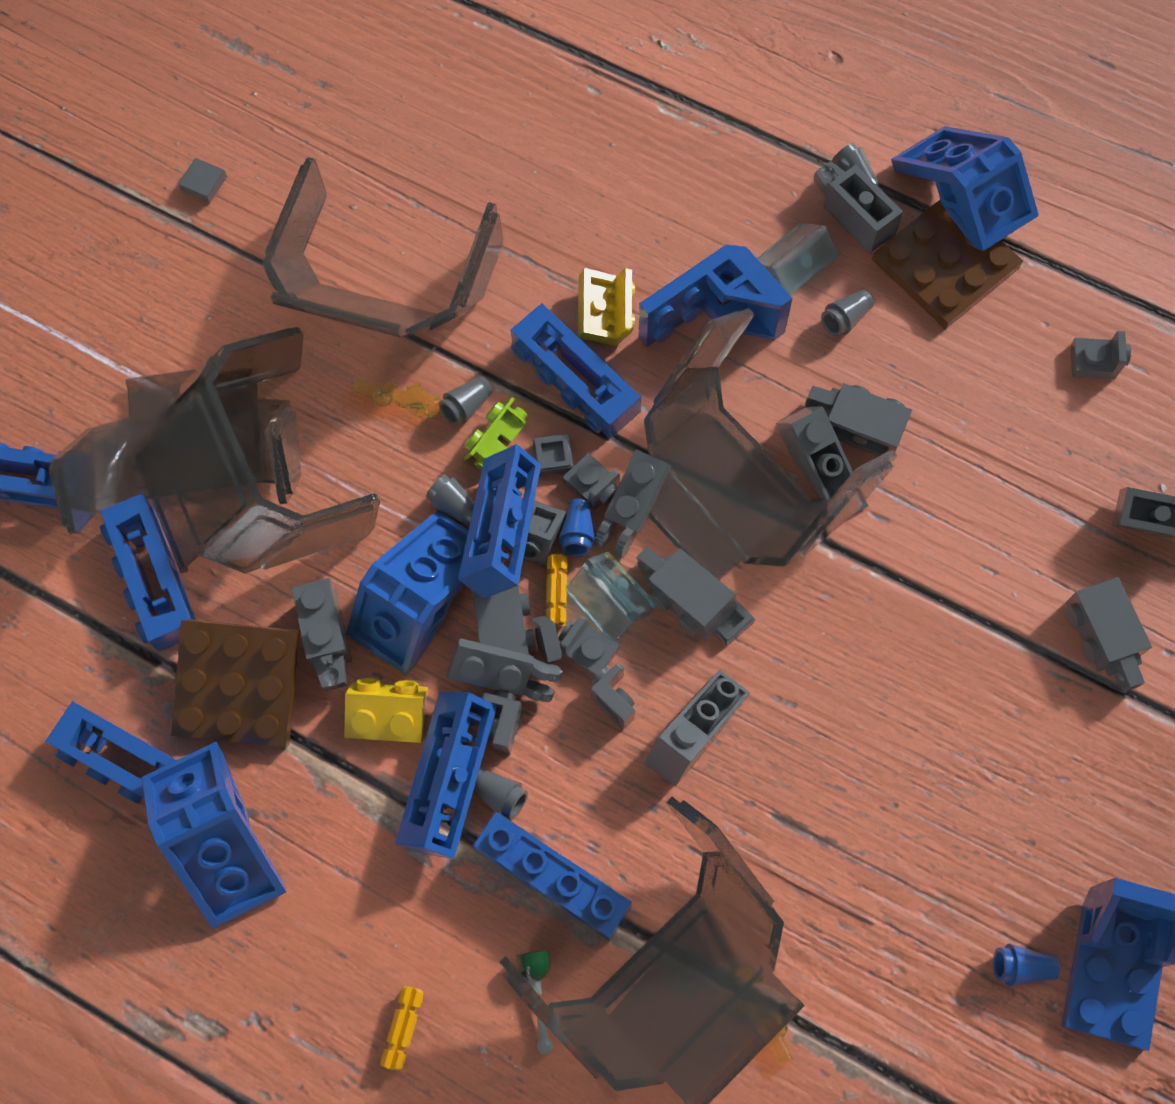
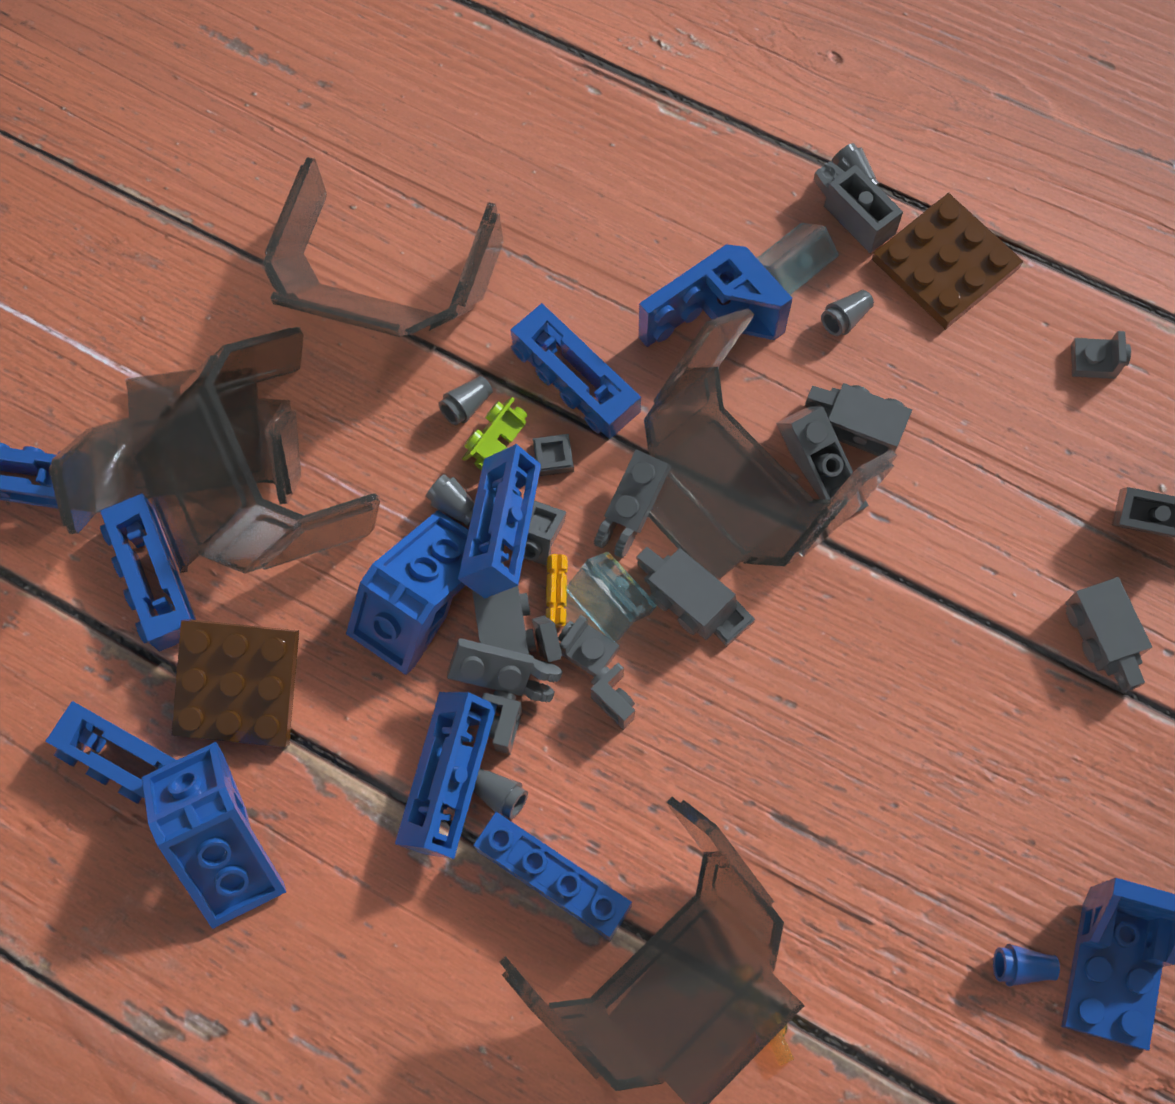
(202, 180): dark grey tile -> none
(323, 631): dark grey hinge -> none
(385, 711): yellow bracket -> none
(402, 1028): light orange axle -> none
(413, 398): clear yellow animal -> none
(535, 968): dark green hinge -> none
(577, 530): blue cone -> none
(592, 481): dark grey bracket -> none
(605, 306): yellow bracket -> none
(696, 728): dark grey slope -> none
(977, 180): blue bracket -> none

